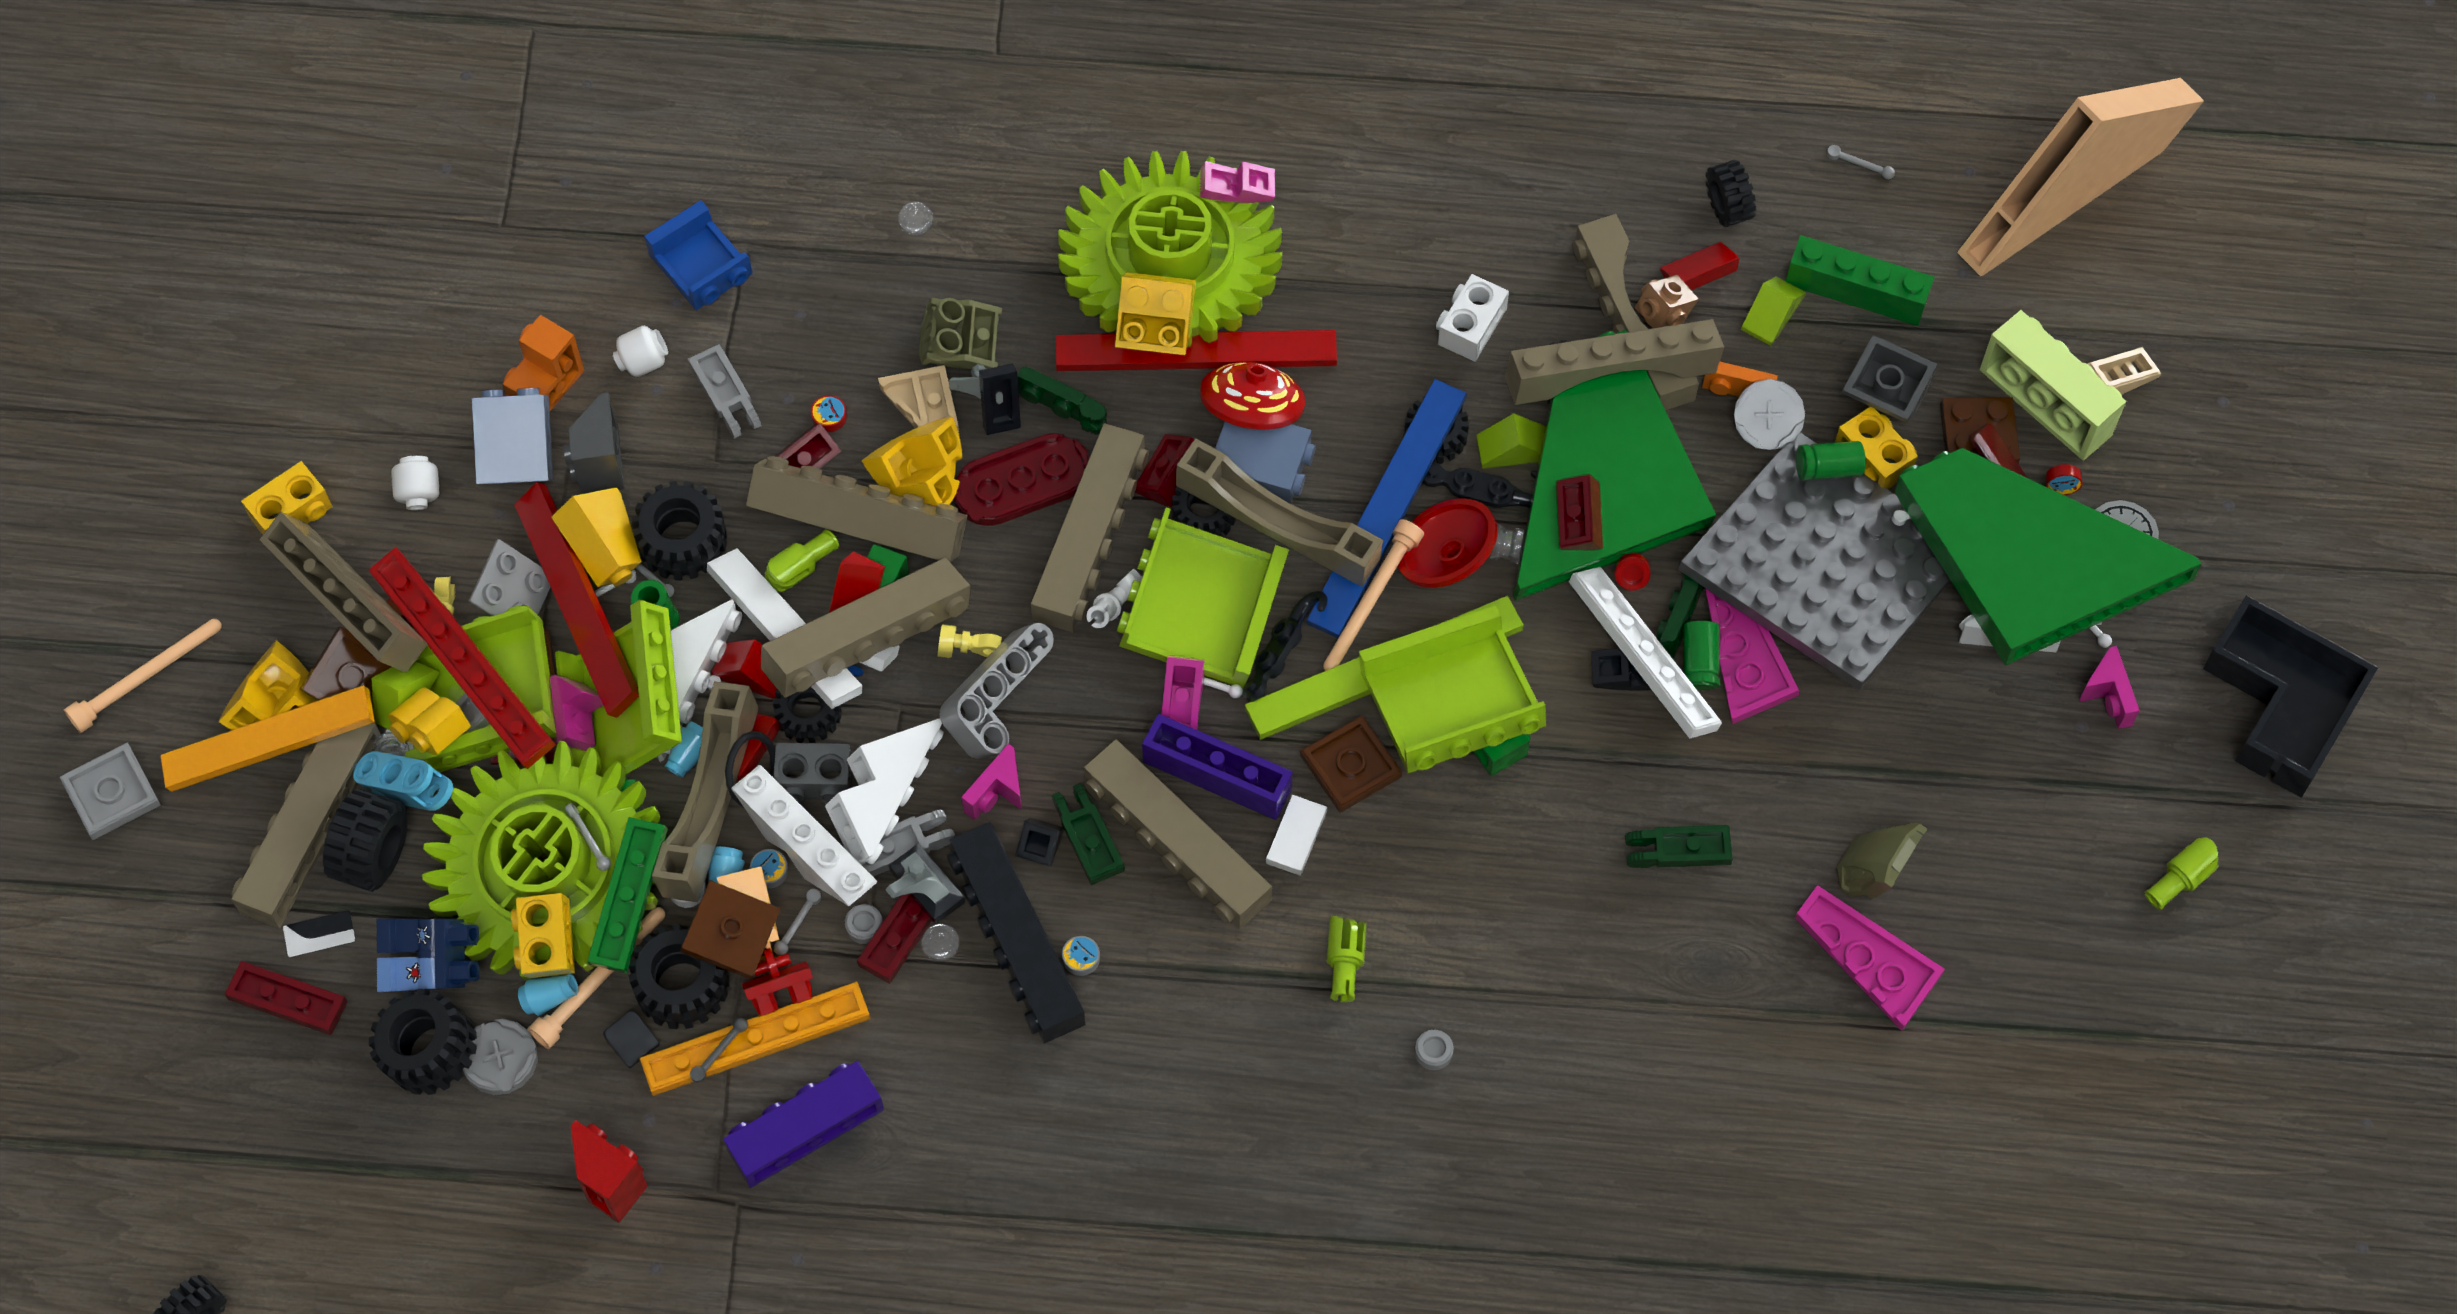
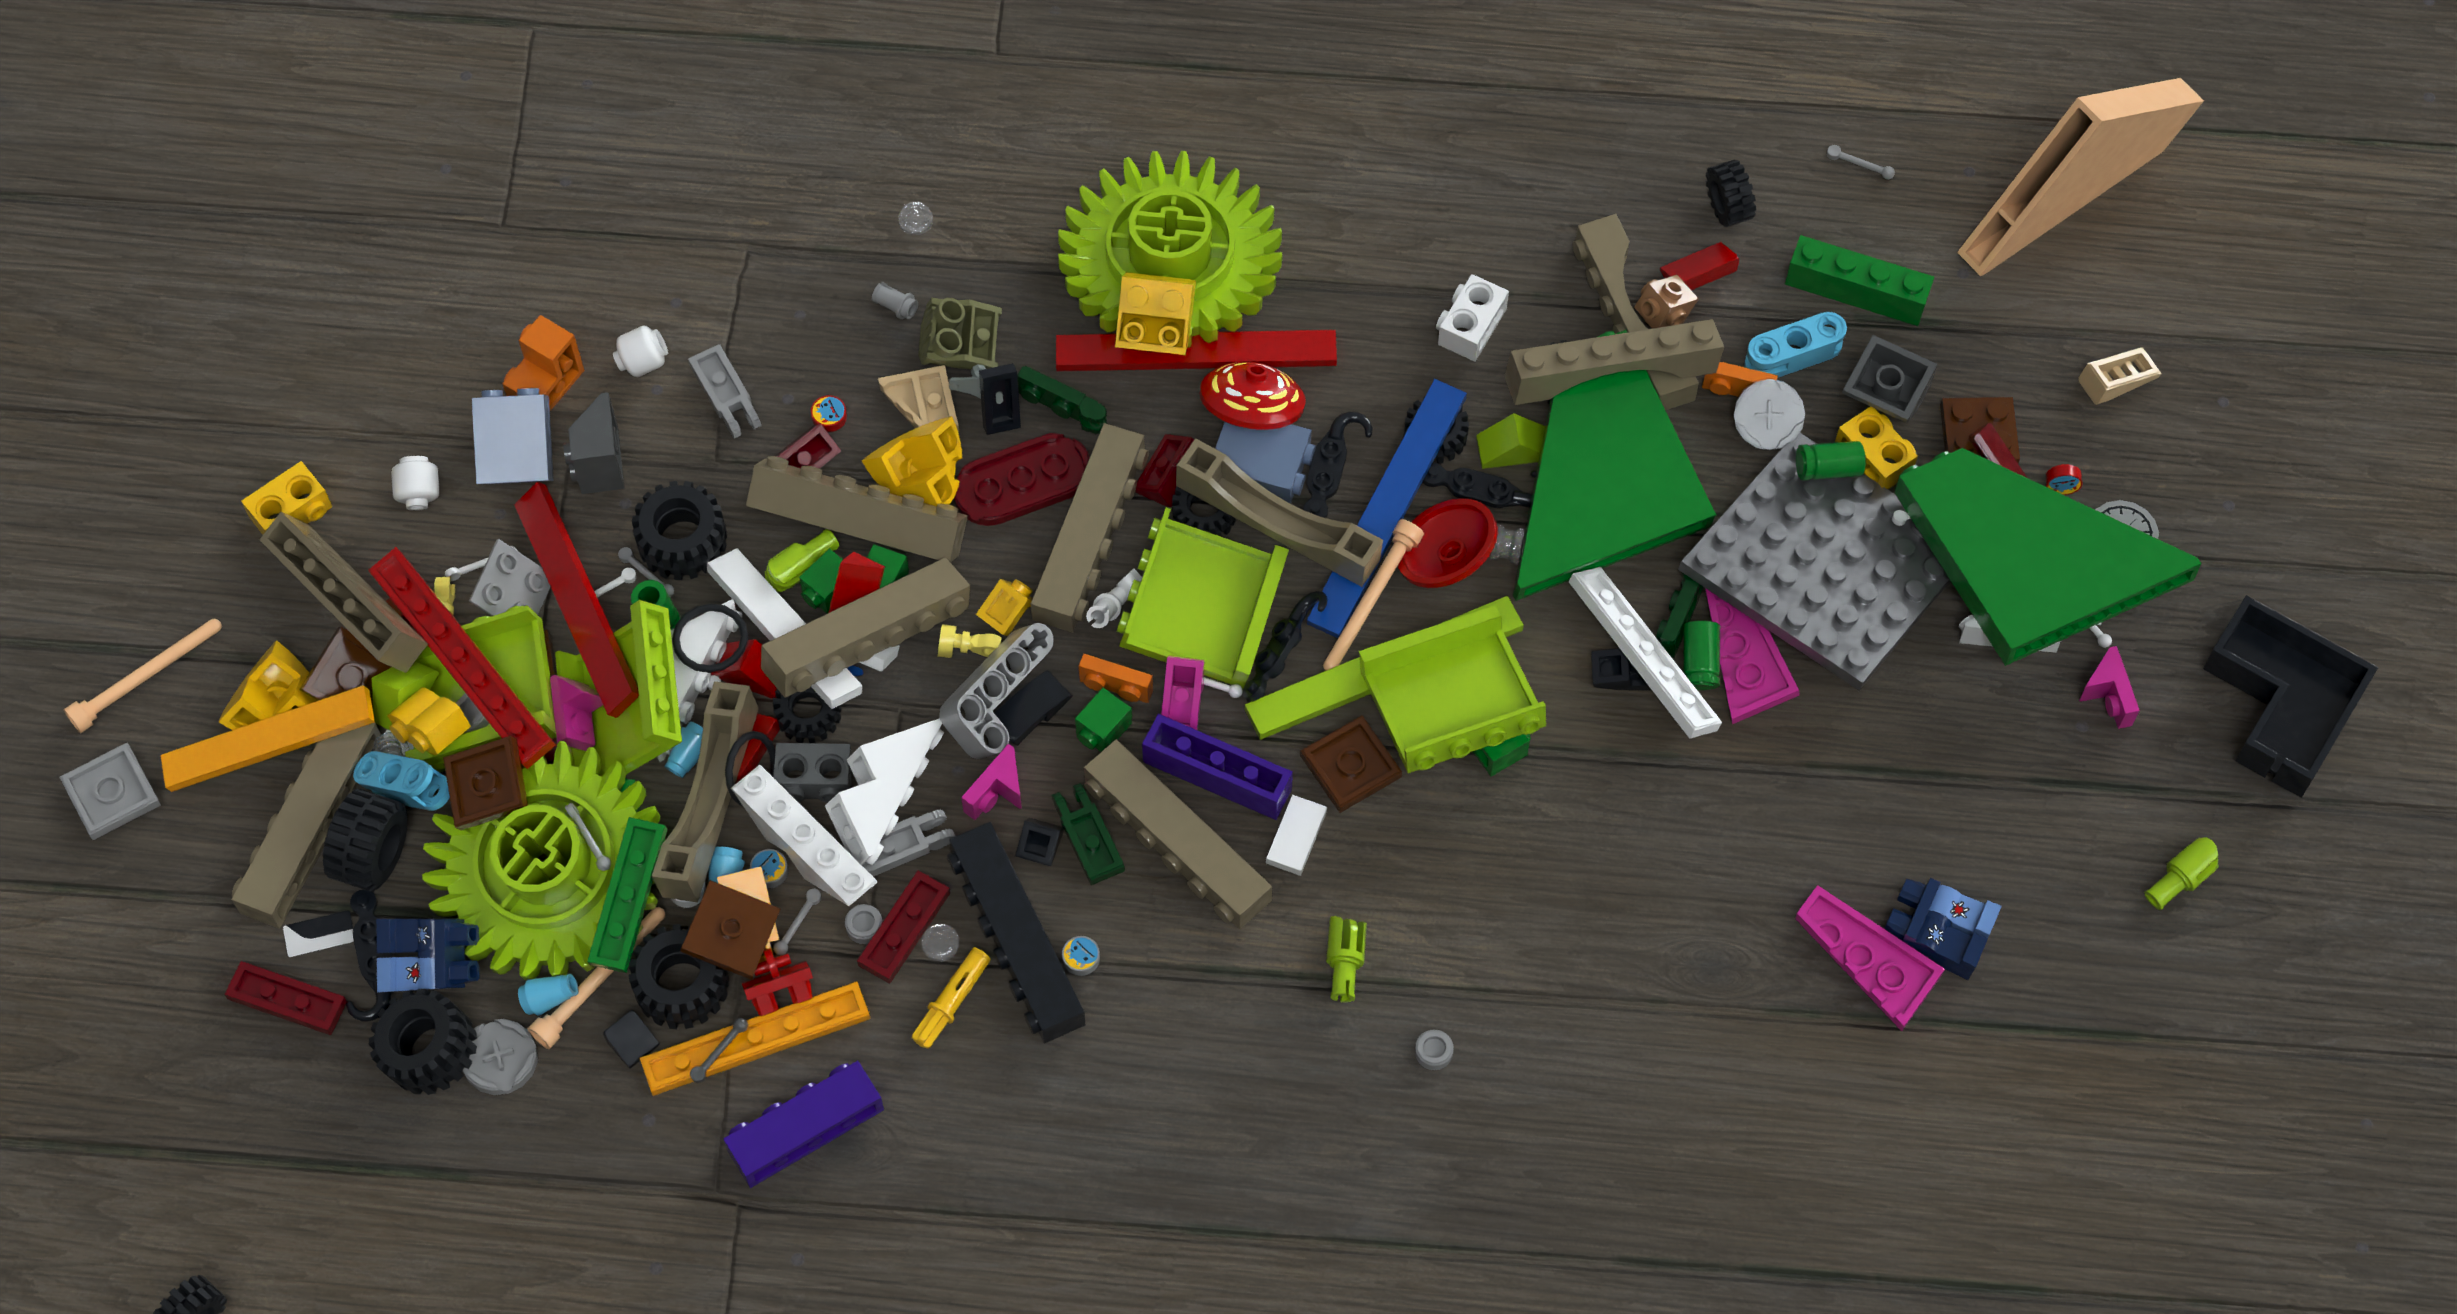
(365, 941): none -> black piece
(455, 573): none -> white hinge
(485, 782): none -> reddish brown plate
(554, 933): yellow brick -> none
(600, 535): yellow slope -> none
(606, 1173): red slope -> none
(697, 256): blue panel -> none
(715, 667): none -> black piece
(820, 580): none -> green brick
(902, 304): none -> light grey pin
(925, 883): piece -> none
(950, 999): none -> yellow axle
(1006, 605): none -> yellow bracket
(1031, 705): none -> black slope
(1102, 721): none -> green brick
(1124, 681): none -> orange plate
(1243, 185): dark pink slope -> none
(1329, 462): none -> black piece
(1579, 513): dark red slope -> none
(1632, 571): red tile -> none
(1681, 846): dark green hinge -> none
(1772, 309): lime slope -> none
(1817, 343): none -> medium azure piece
(1877, 859): olive slope -> none
(1944, 925): none -> dark blue hips
(2052, 384): yellowish green brick -> none

